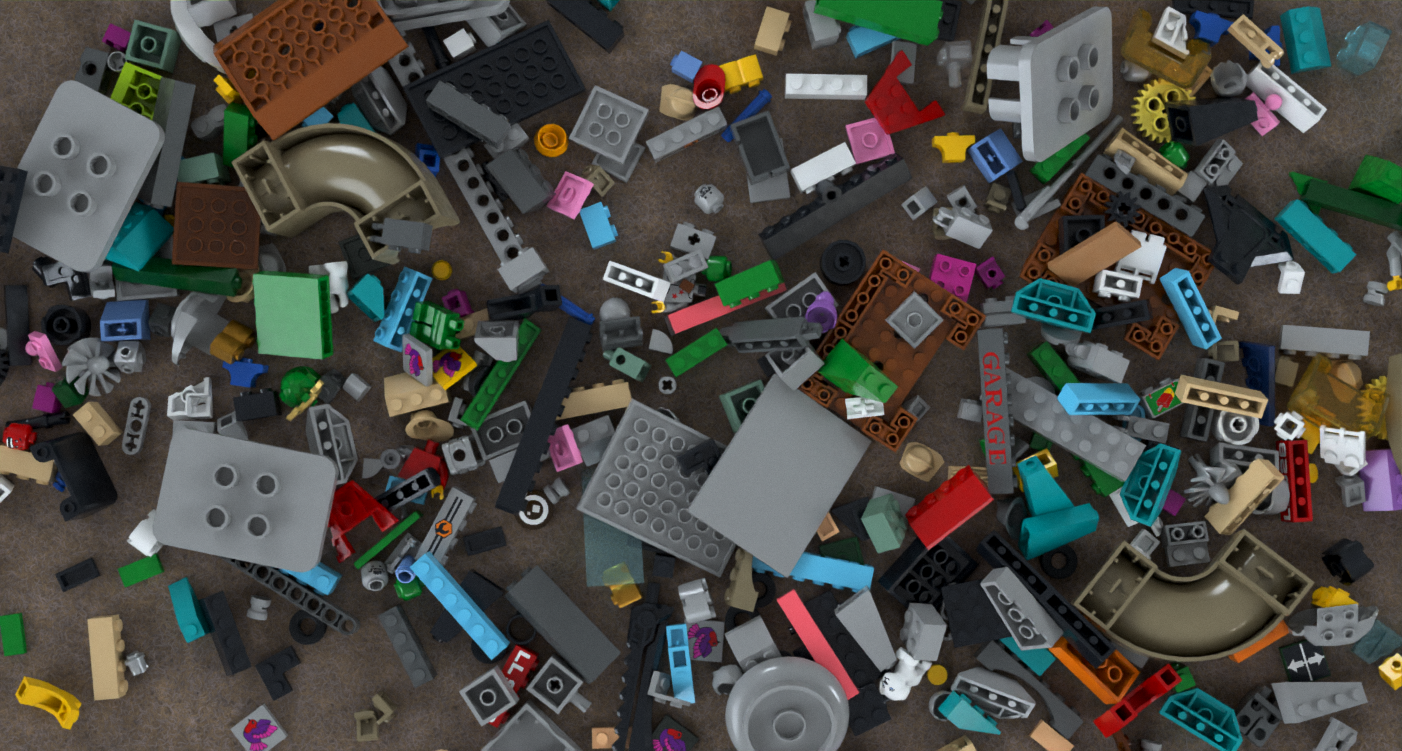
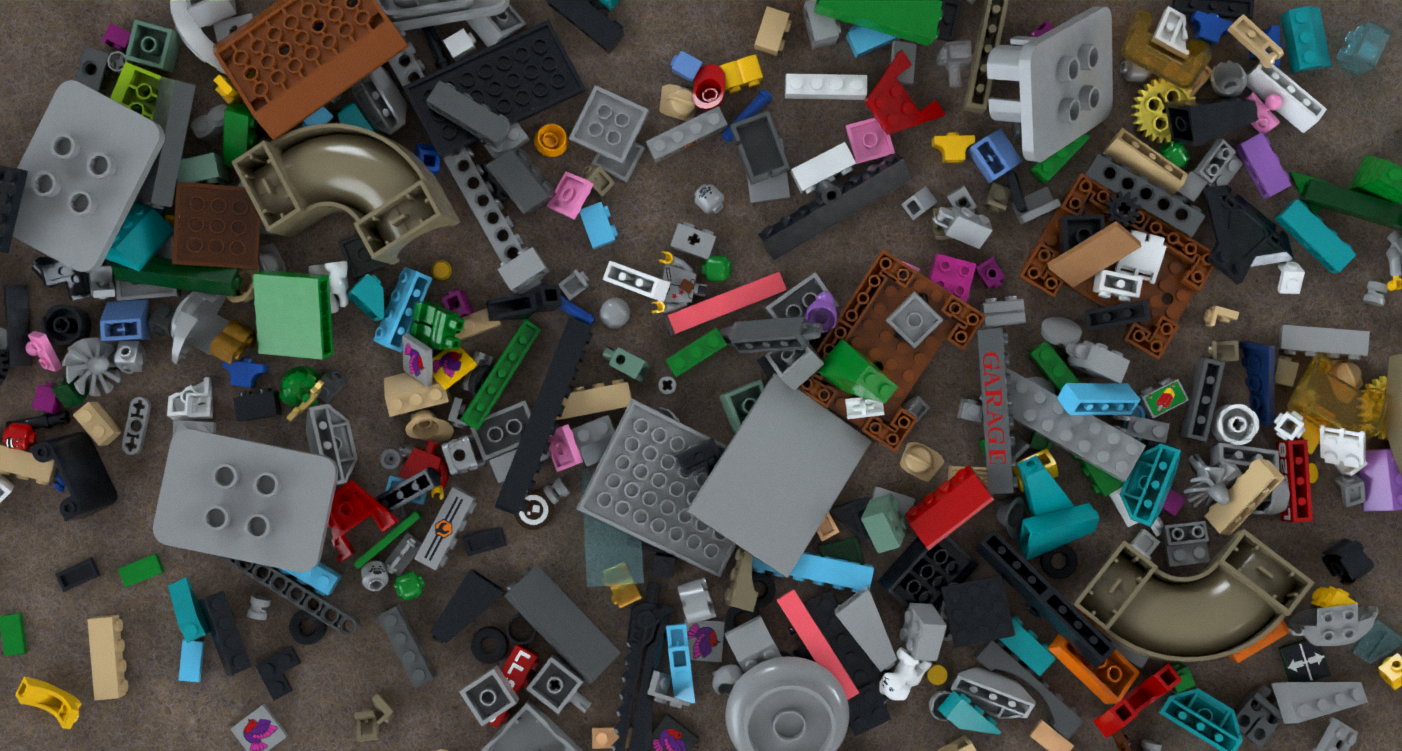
(136, 662): light grey hose -> none
(143, 537): white brick -> none
(191, 661): none -> medium azure tile
(230, 427): light grey brick -> none
(356, 387): light grey brick -> none
(371, 467): light grey tile -> none
(403, 572): medium blue cone -> none
(404, 234): dark grey hinge -> none
(460, 605): medium azure brick -> none
(498, 339): light grey slope -> none
(574, 284): none -> light grey bracket
(620, 333): dark grey hinge -> none
(660, 342): light grey brick -> none
(685, 266): light grey piece -> none
(750, 283): green wedge -> none
(848, 252): black wheel -> none
(1020, 611): light grey wedge -> none
(1038, 202): light grey bar -> none
(1054, 305): teal wedge -> none
(1124, 161): light grey tile -> none
(1190, 308): medium azure brick -> none
(1221, 396): tan brick -> none
(1263, 165): none -> medium lavender brick

